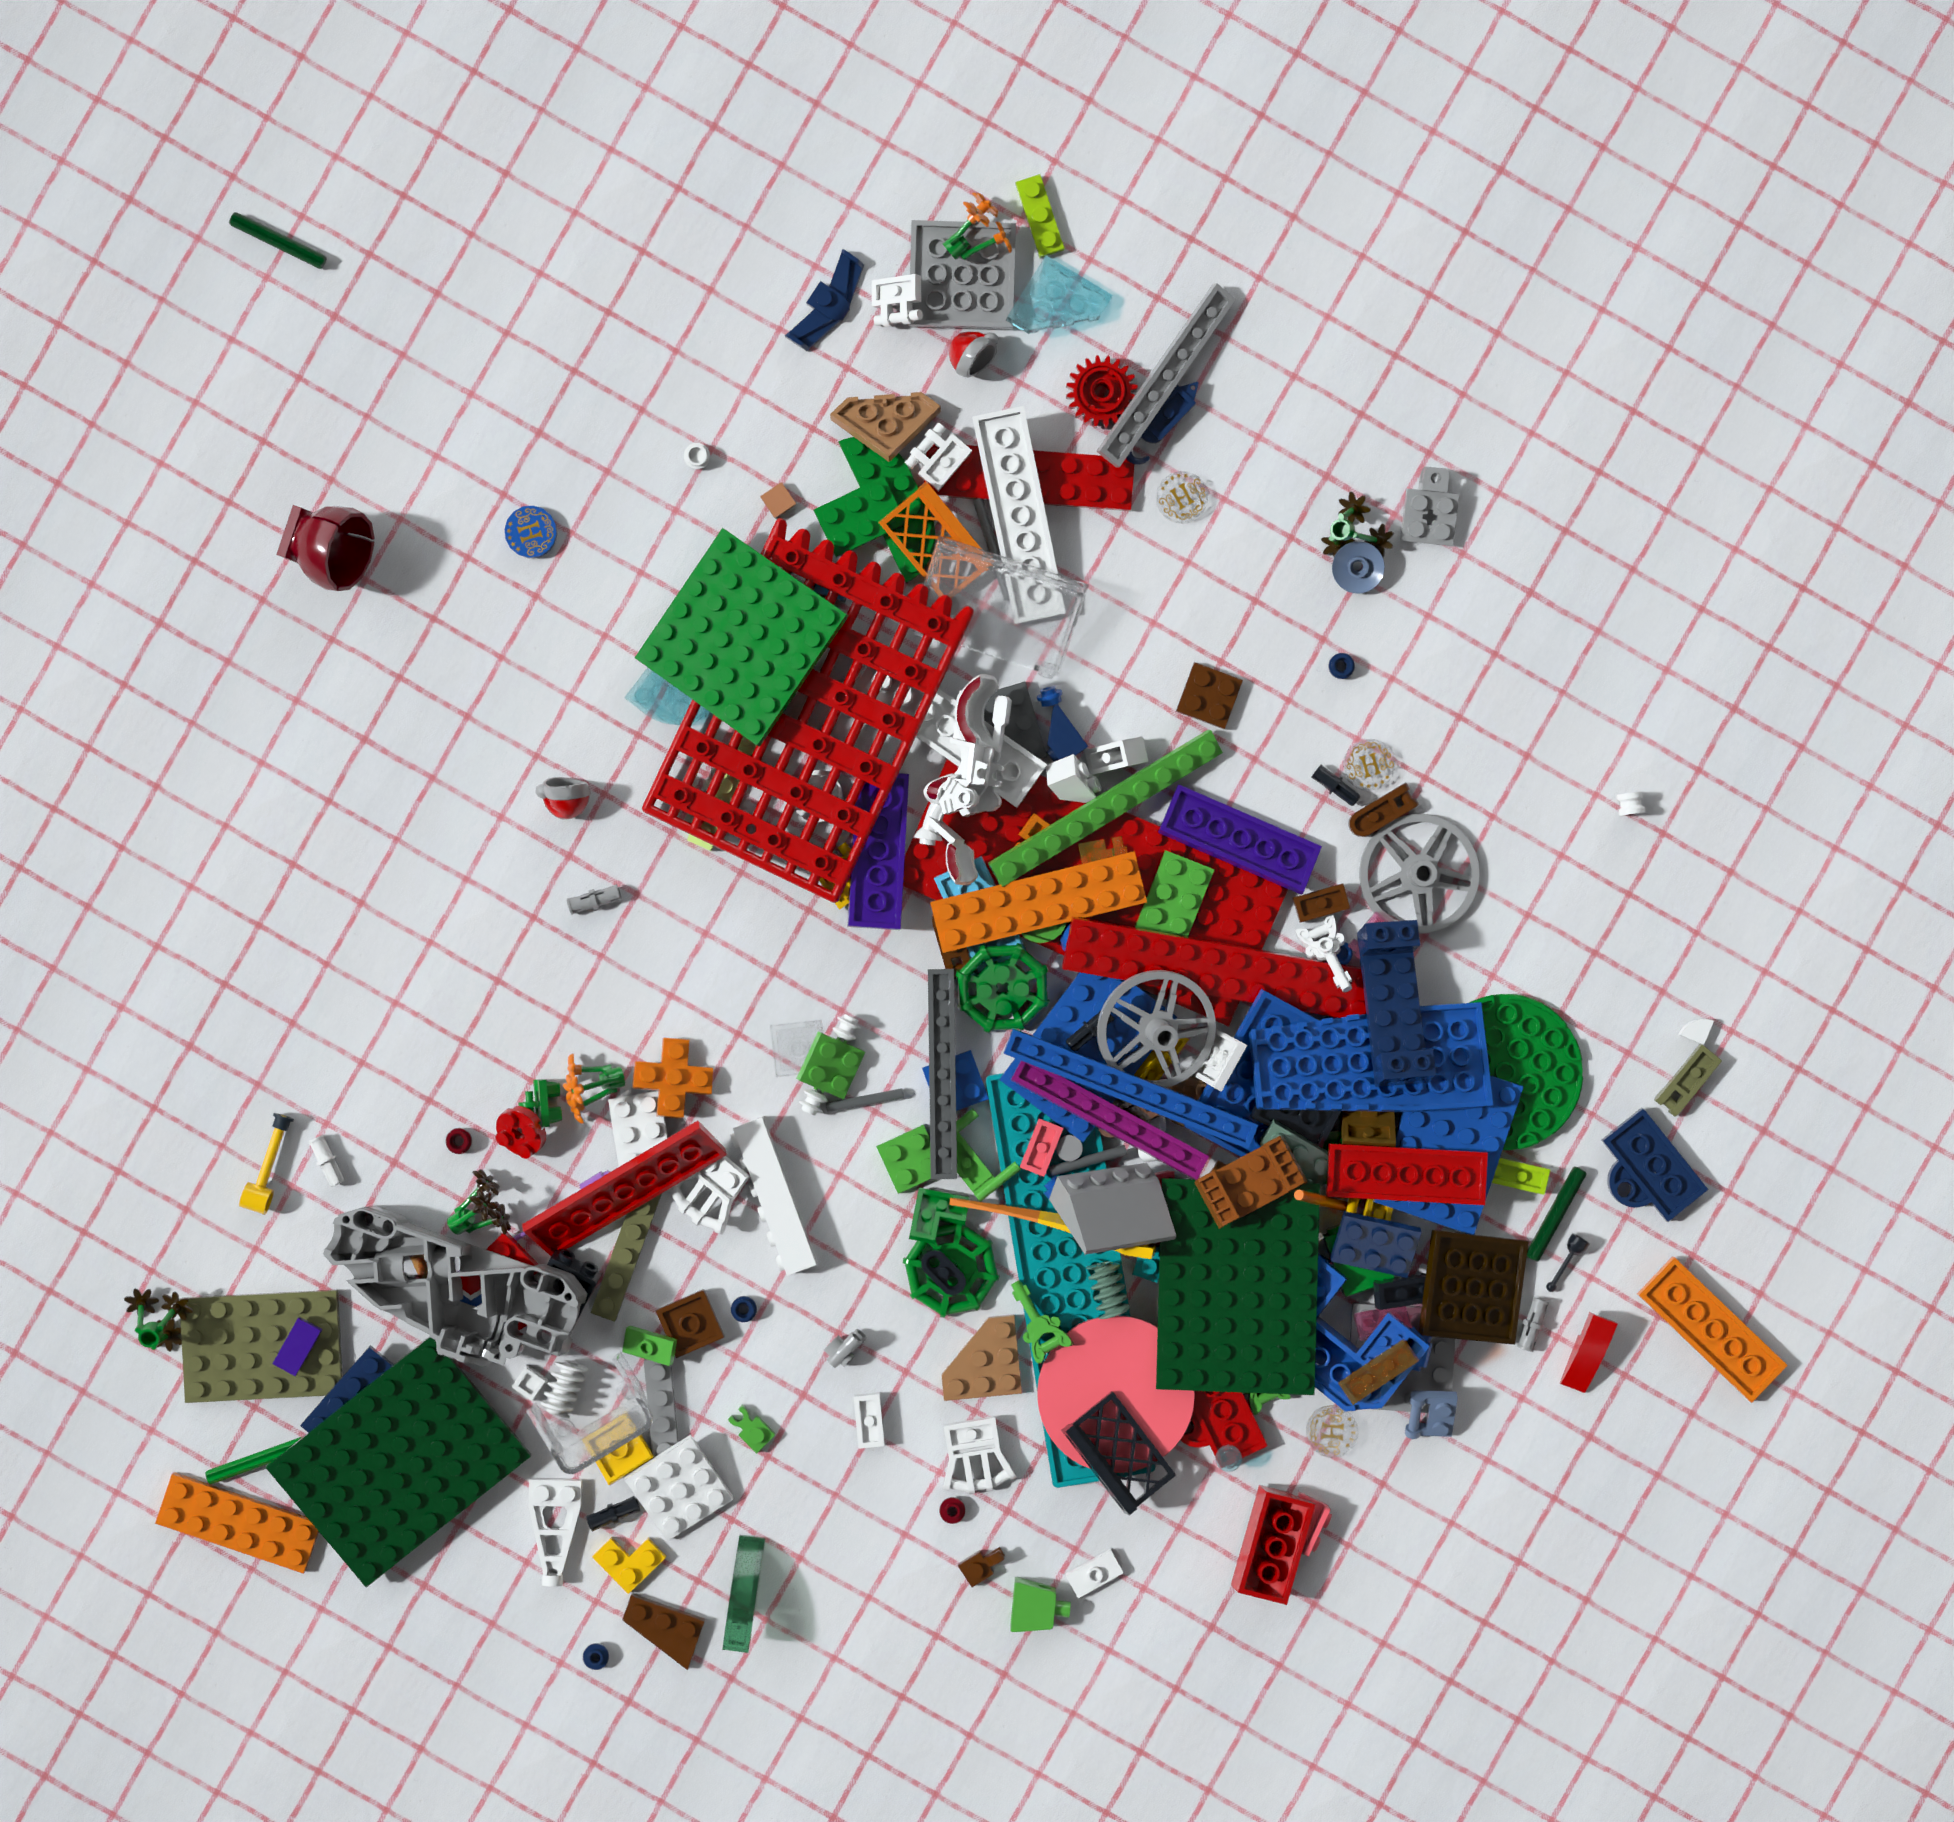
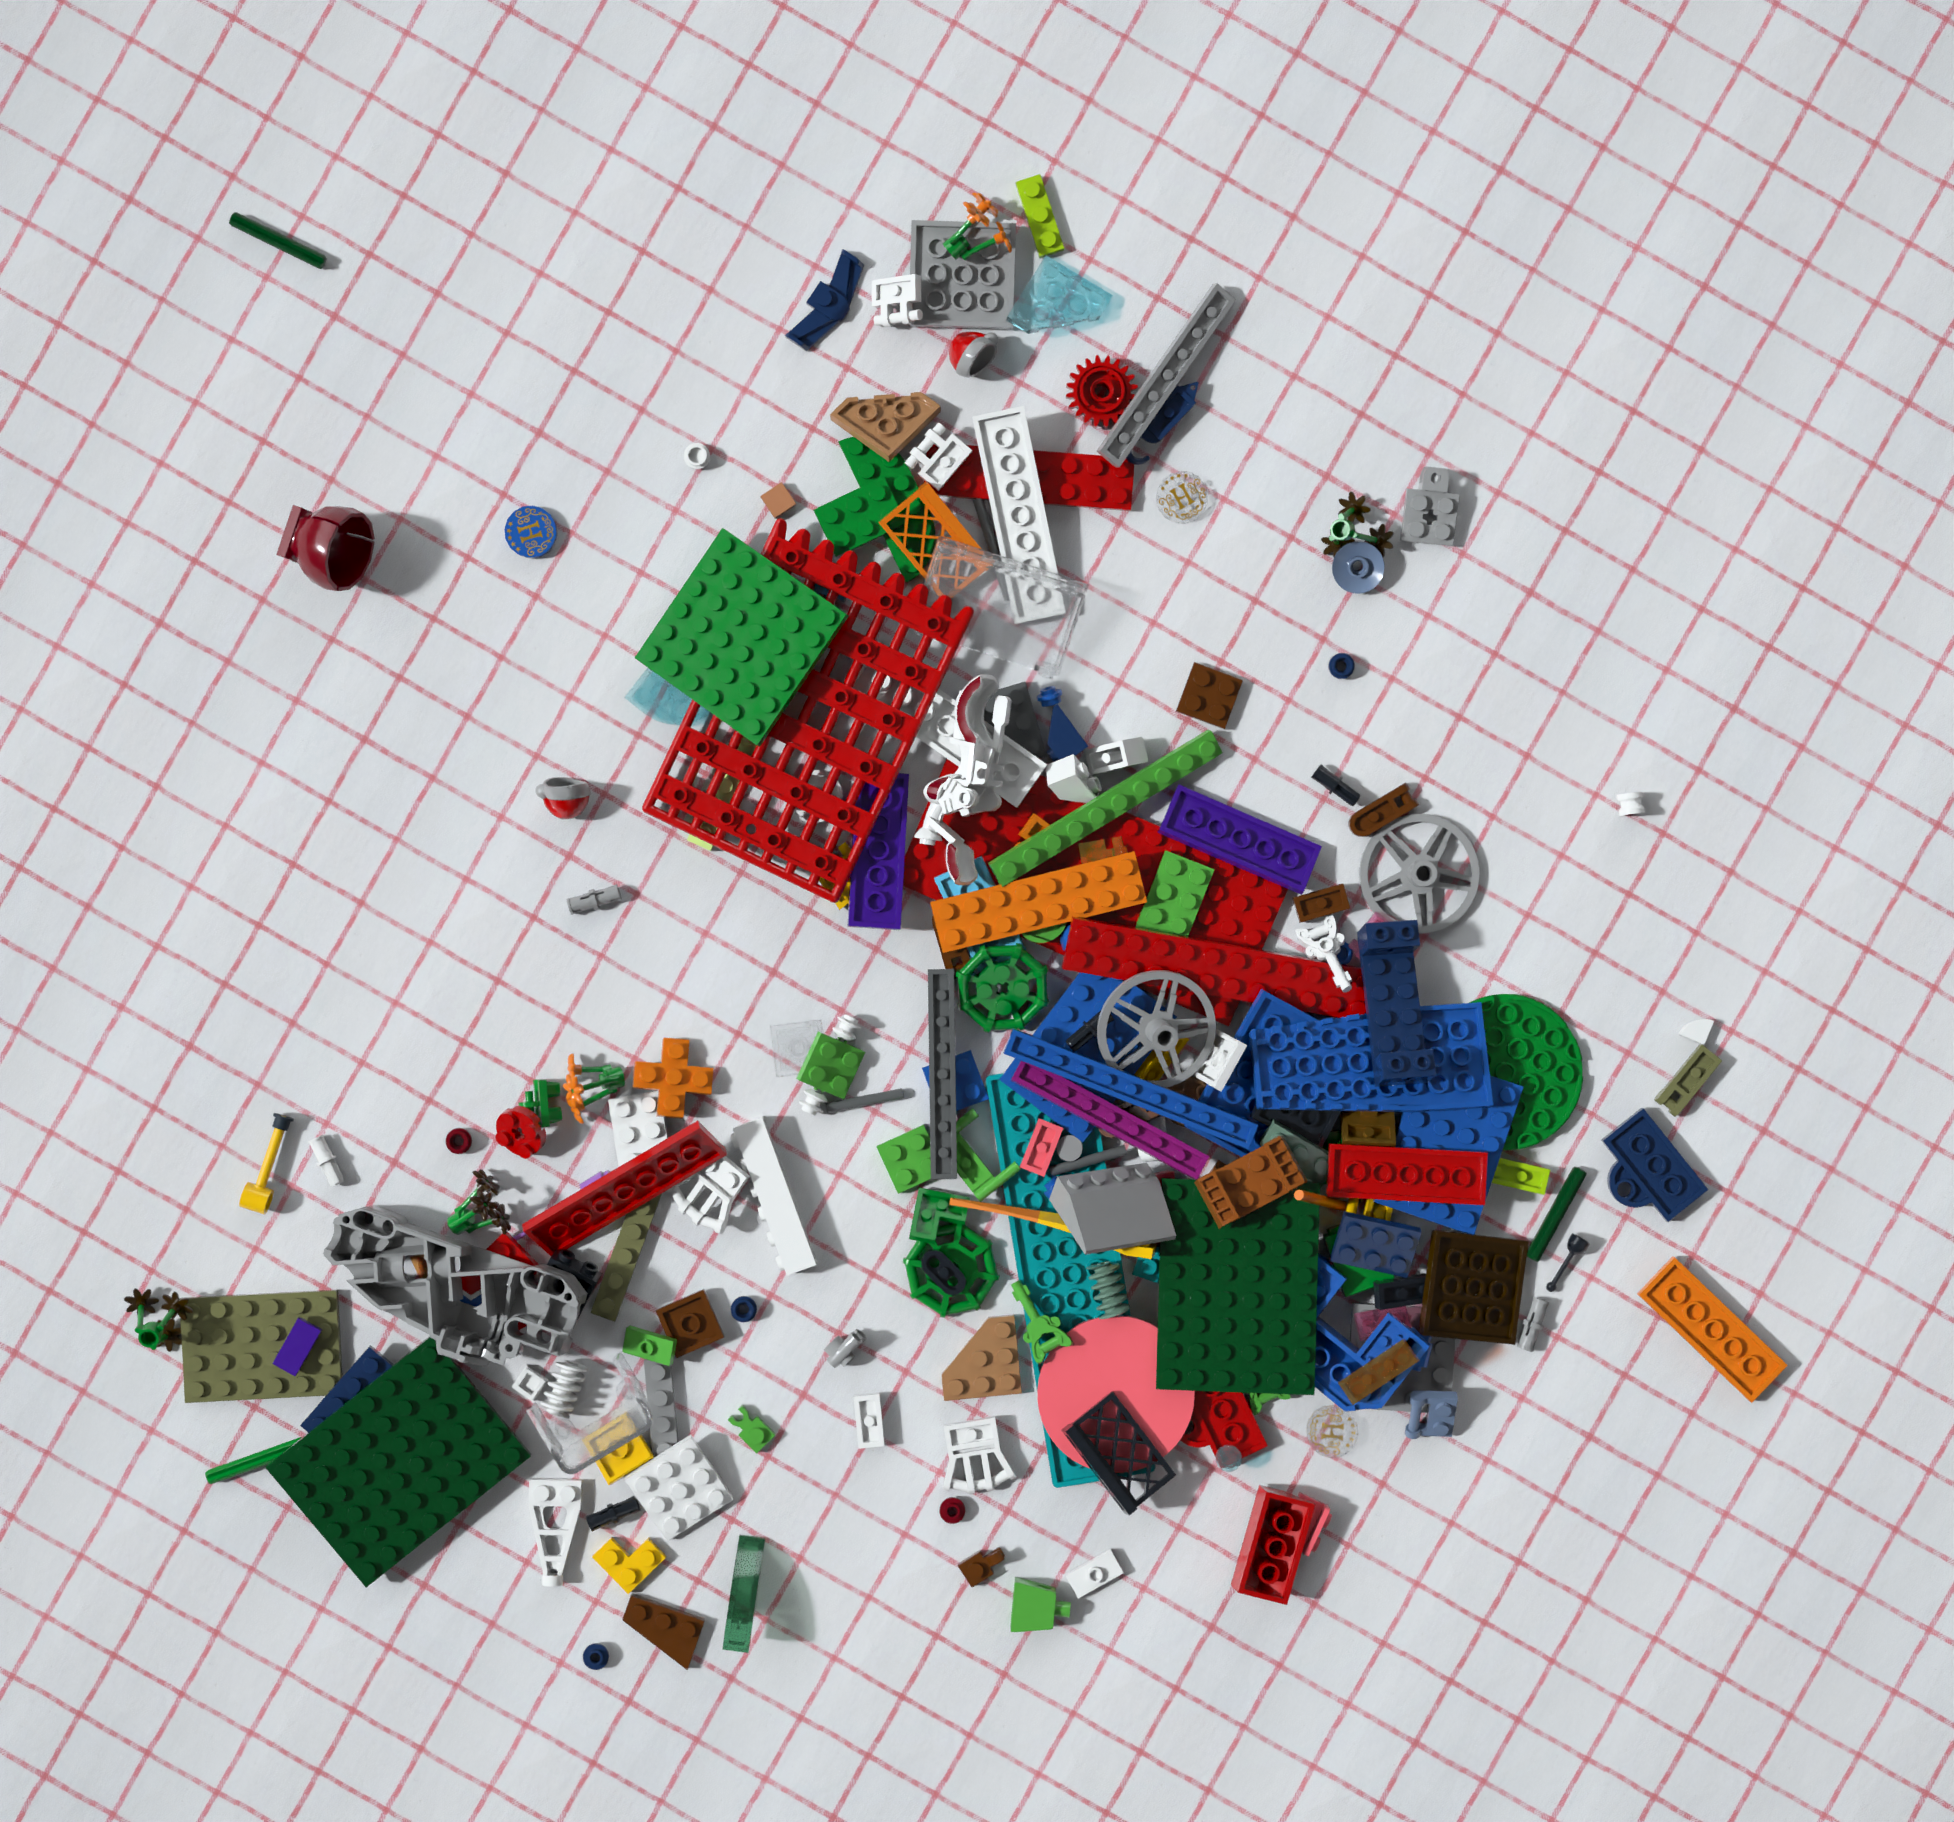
(237, 1522): orange plate -> none
(1369, 764): clear tile -> none
(1588, 1352): red slope -> none

